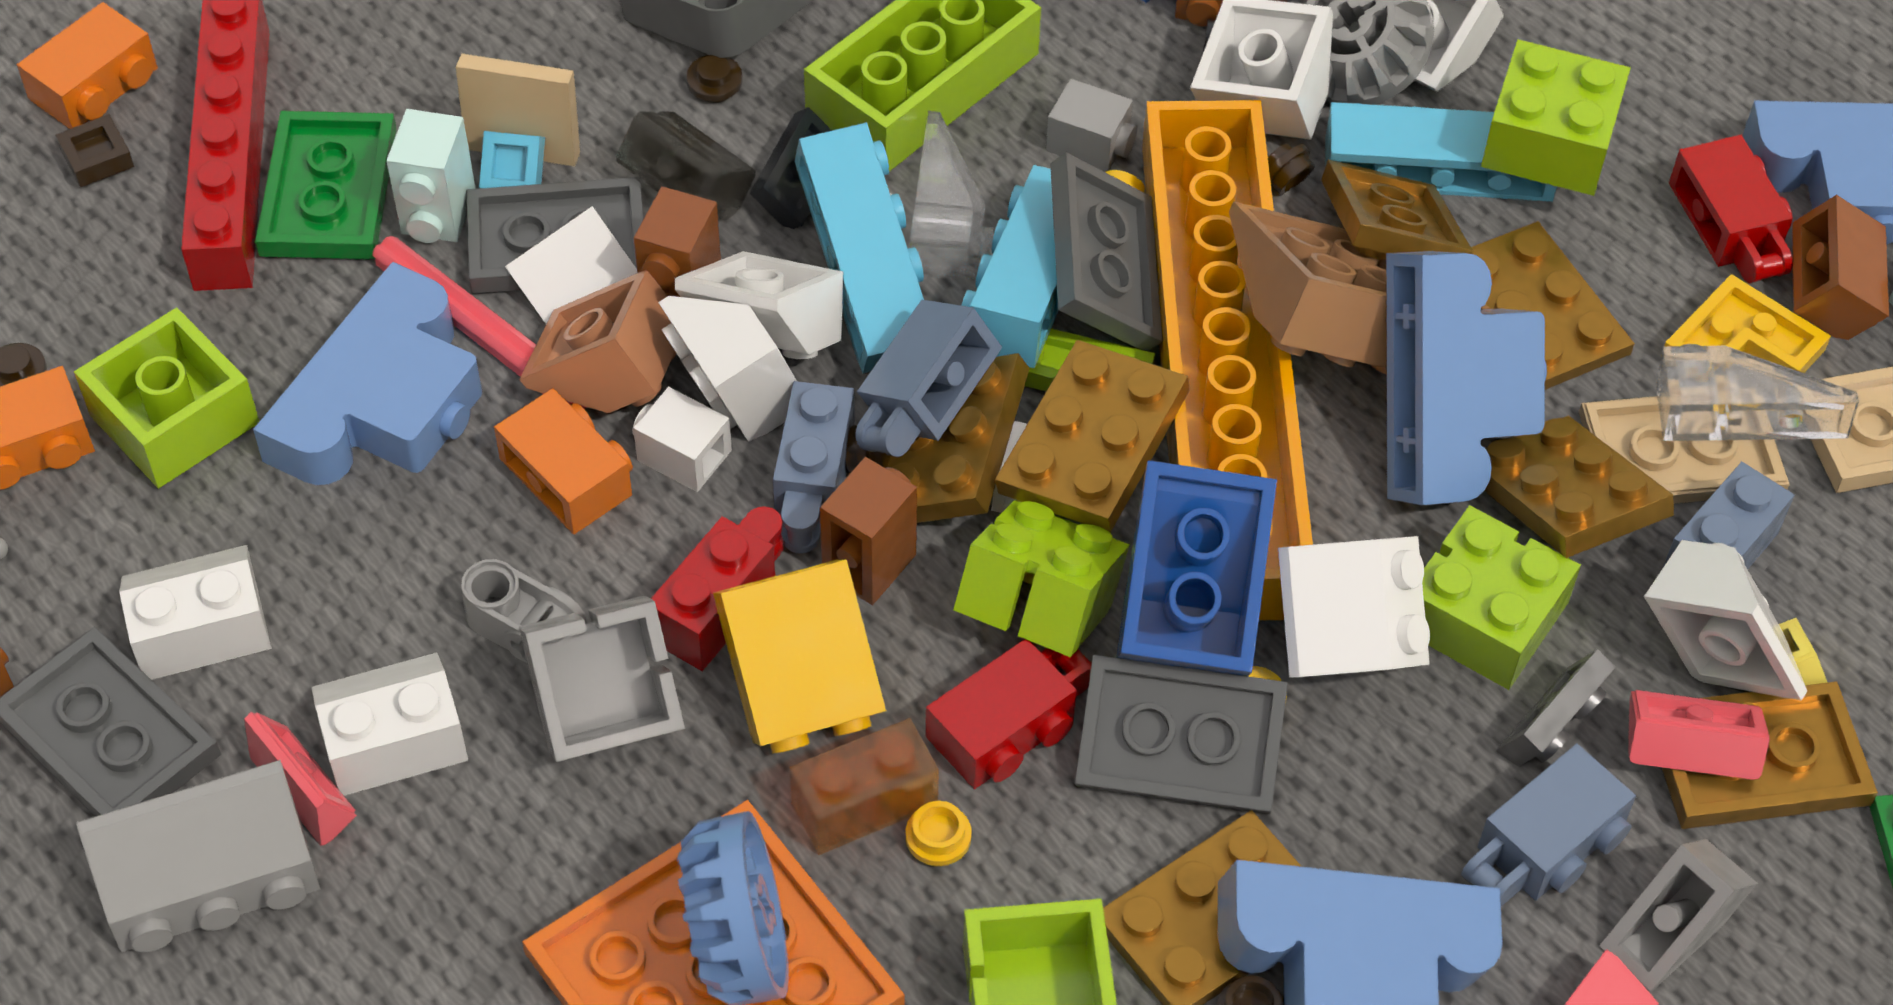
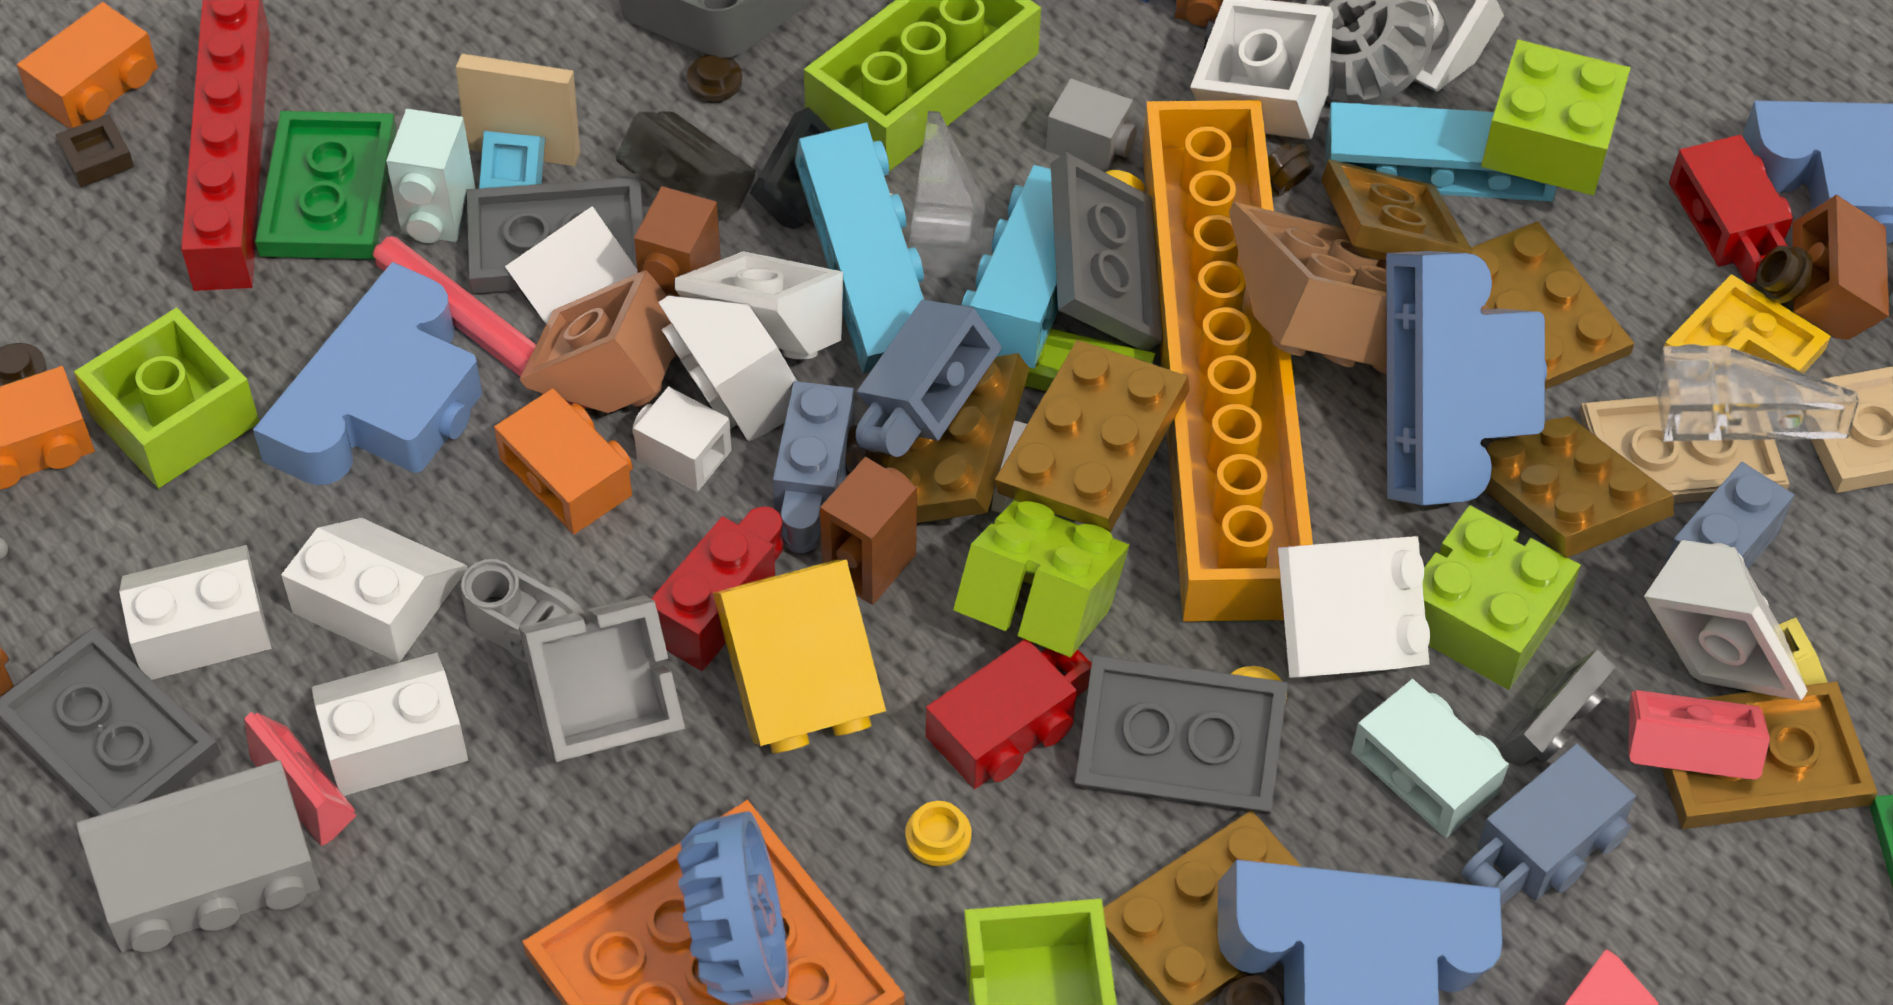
(369, 584): none -> white slope
(863, 785): clear orange brick -> none
(1197, 569): blue slope -> none
(1429, 757): none -> light aqua brick
(1678, 911): light grey slope -> none
(1785, 273): none -> dark brown plate

